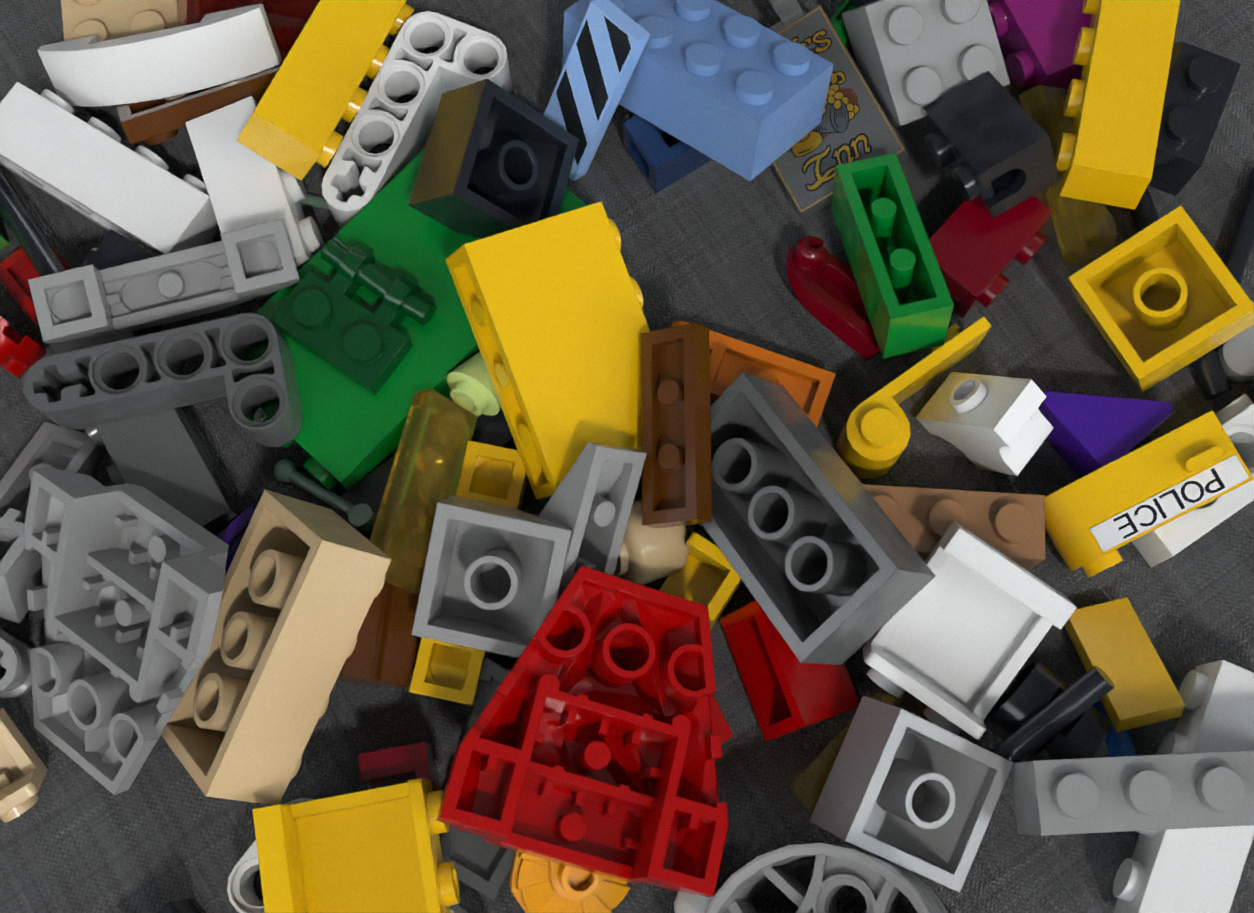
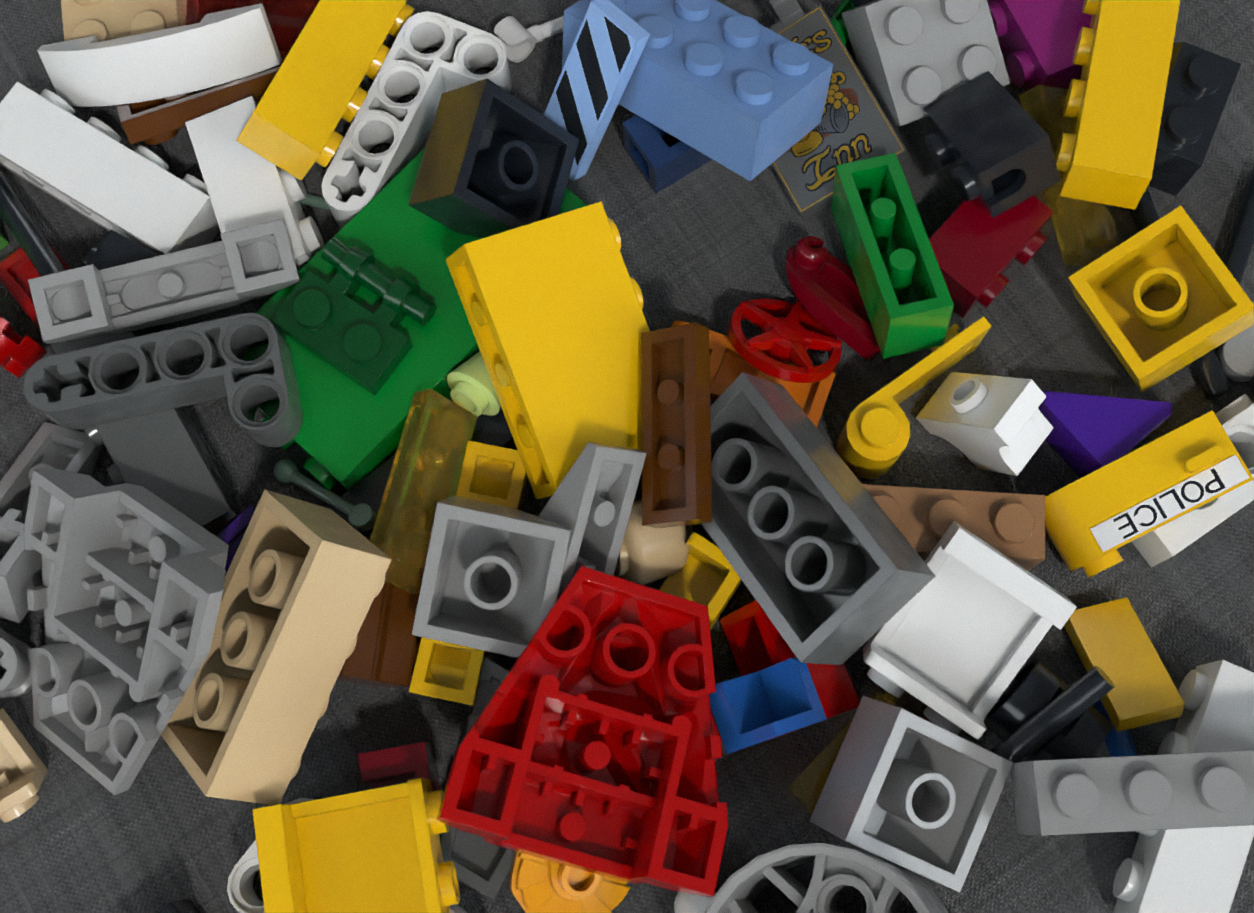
(521, 41): none -> white hand
(765, 704): none -> blue panel
(784, 340): none -> red wheel

